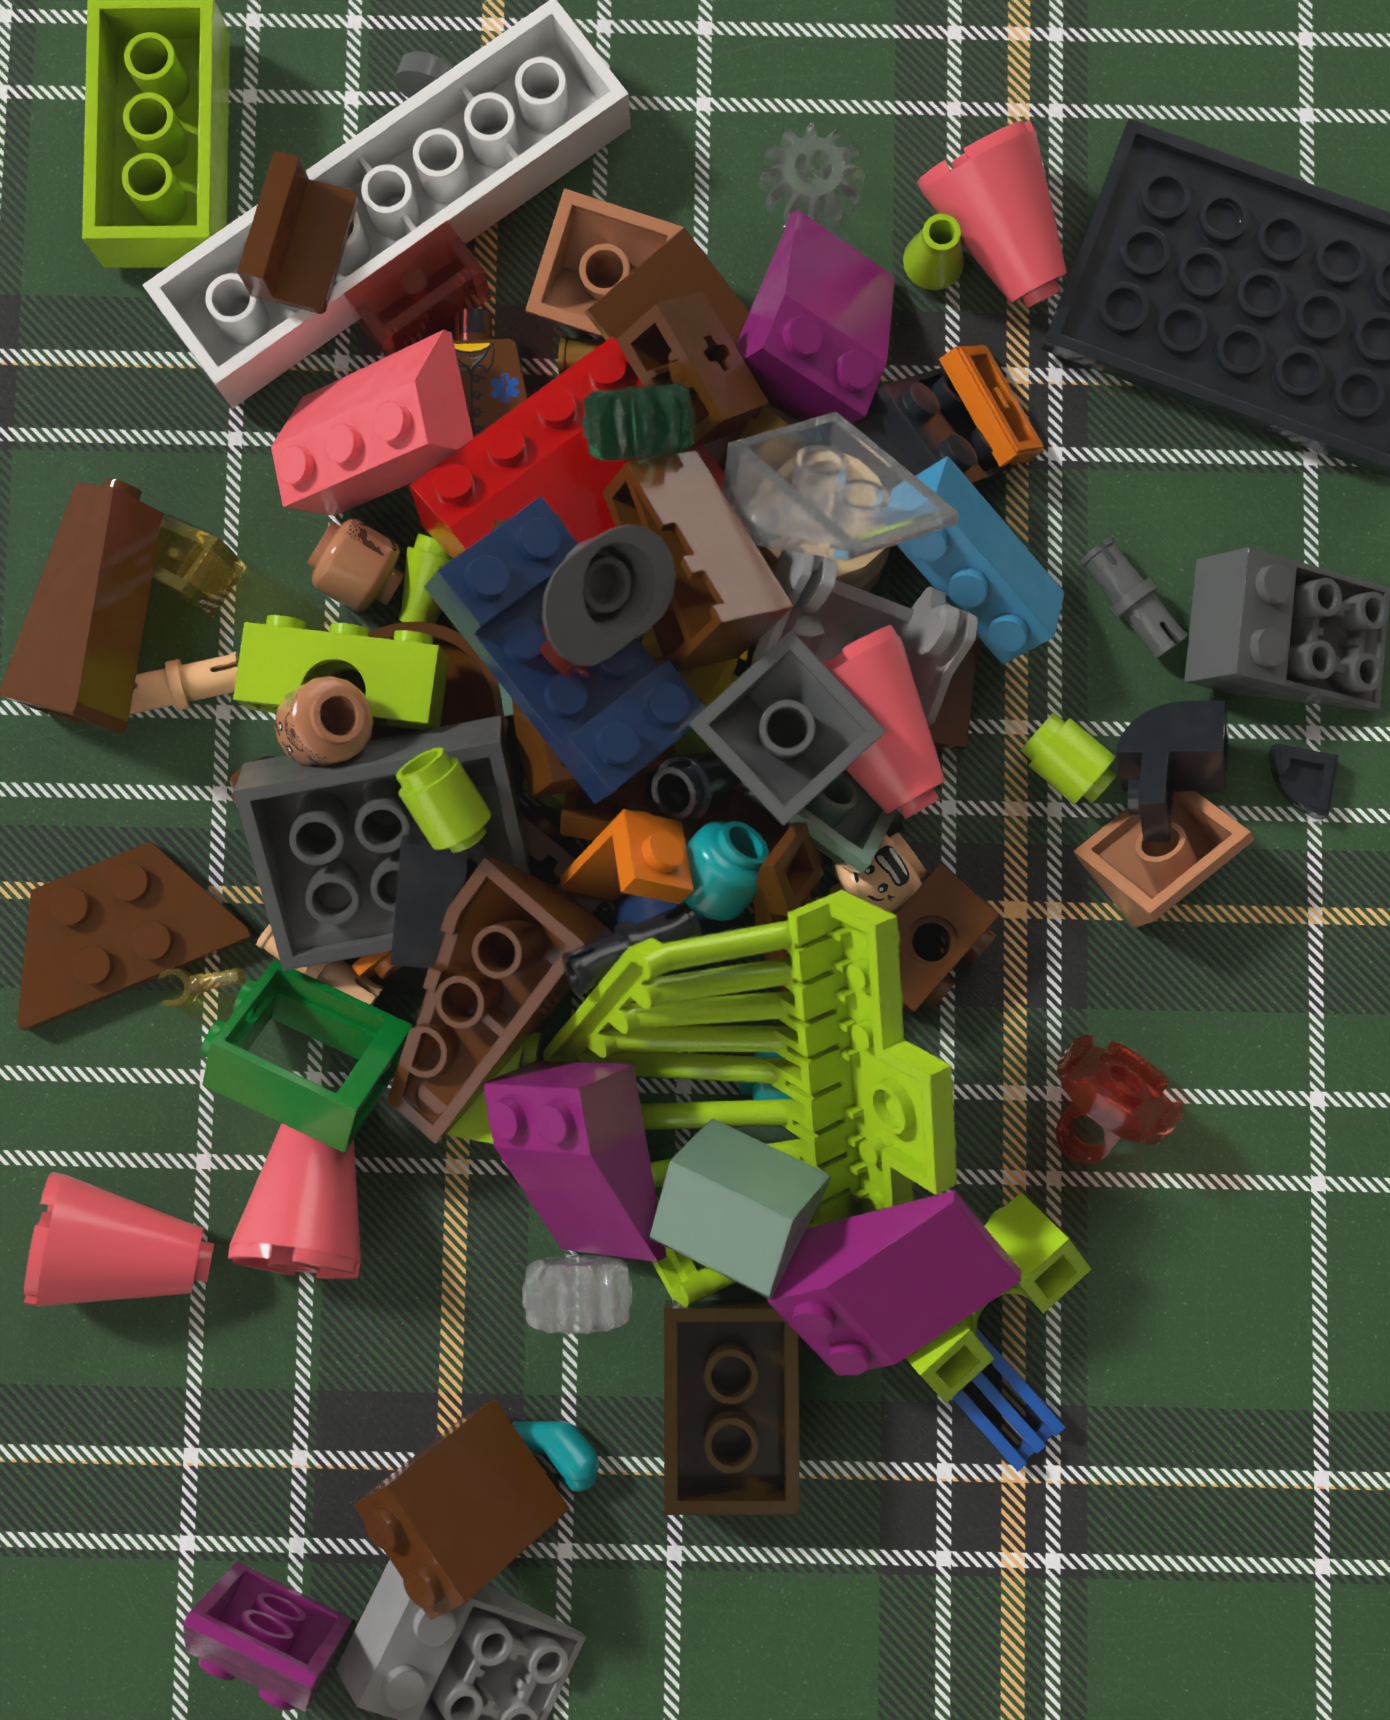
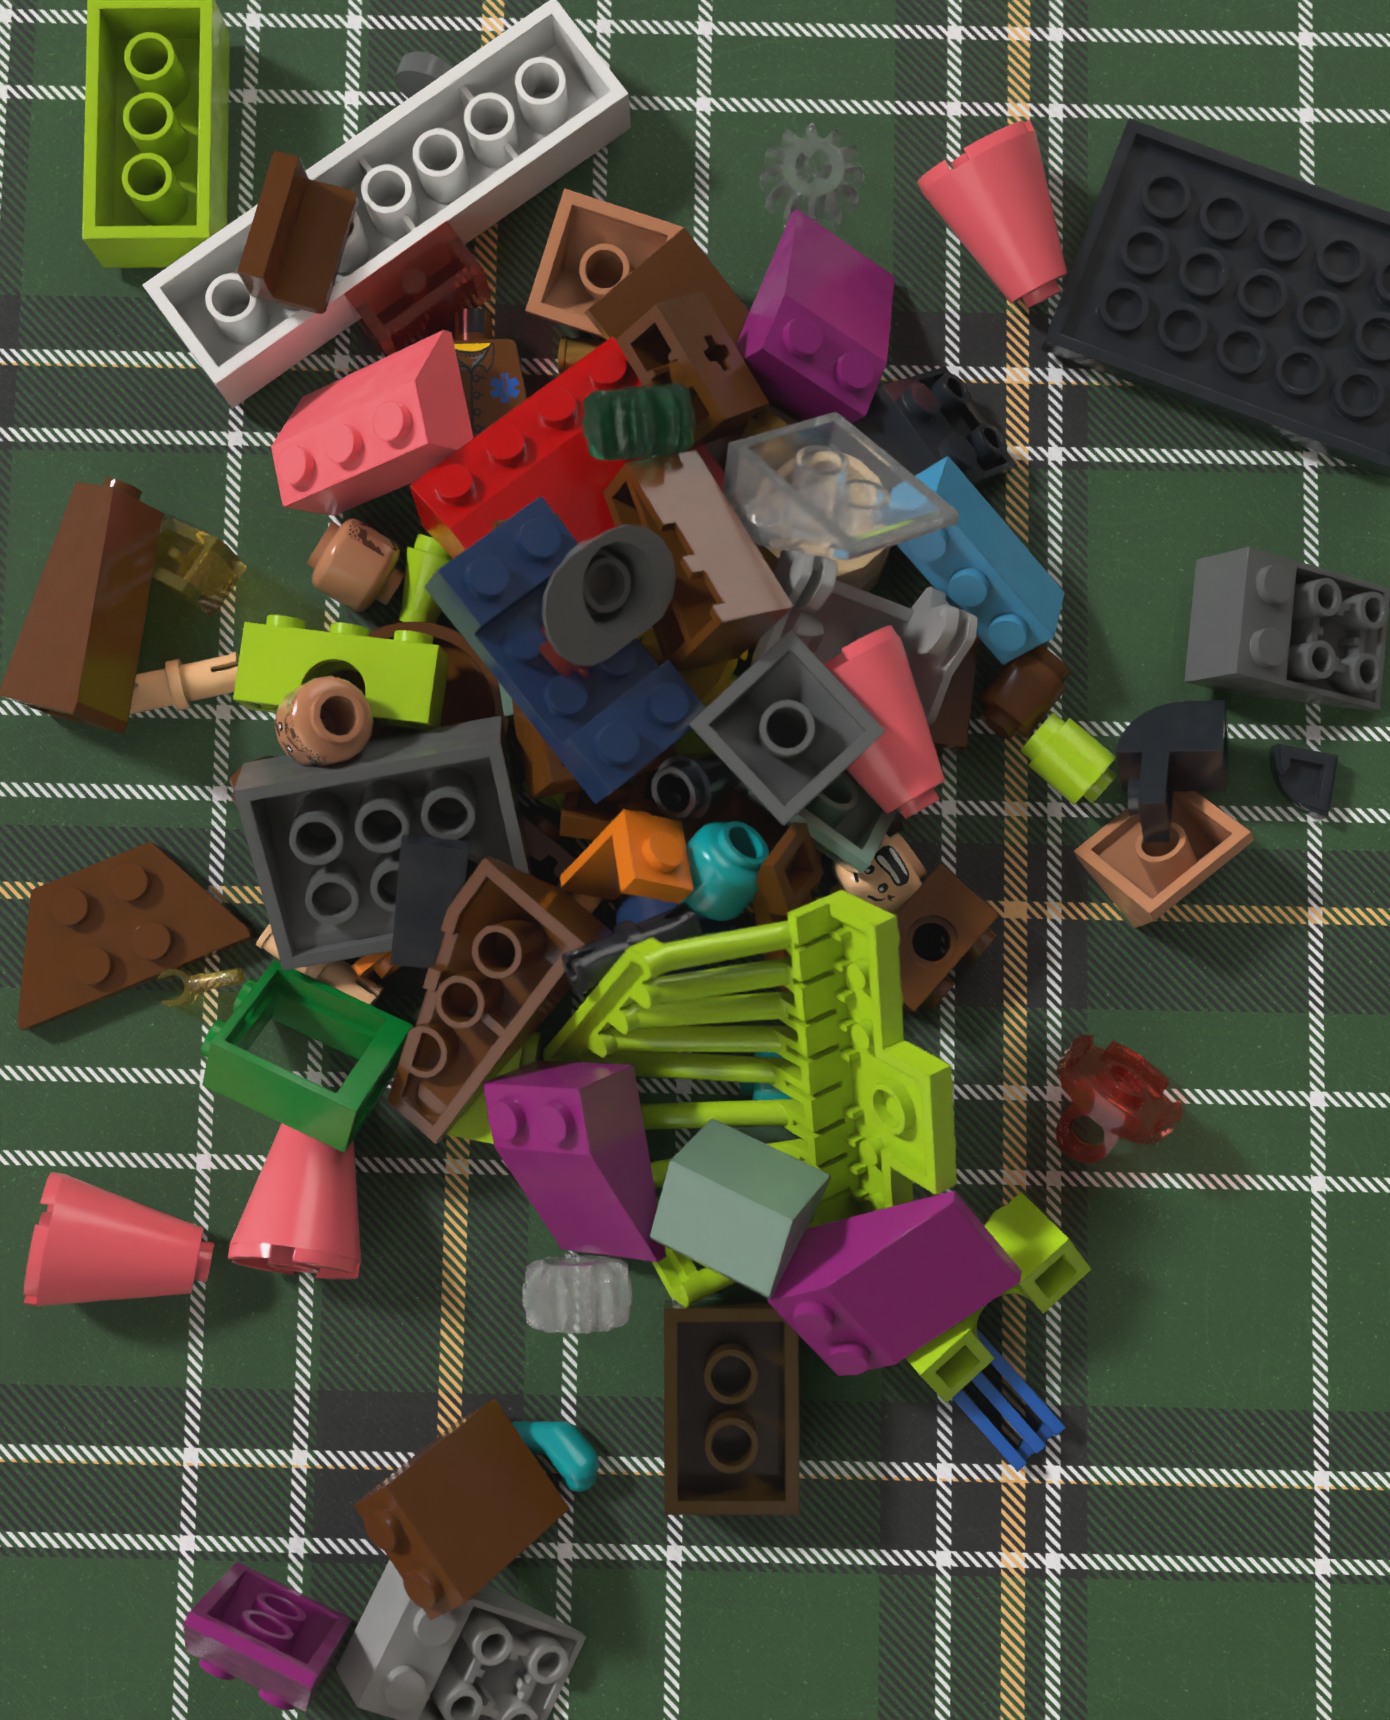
(443, 800): lime brick -> none
(935, 254): lime cone -> none
(992, 404): orange tile -> none
(1023, 693): none -> reddish brown brick
(1133, 598): dark grey pin -> none

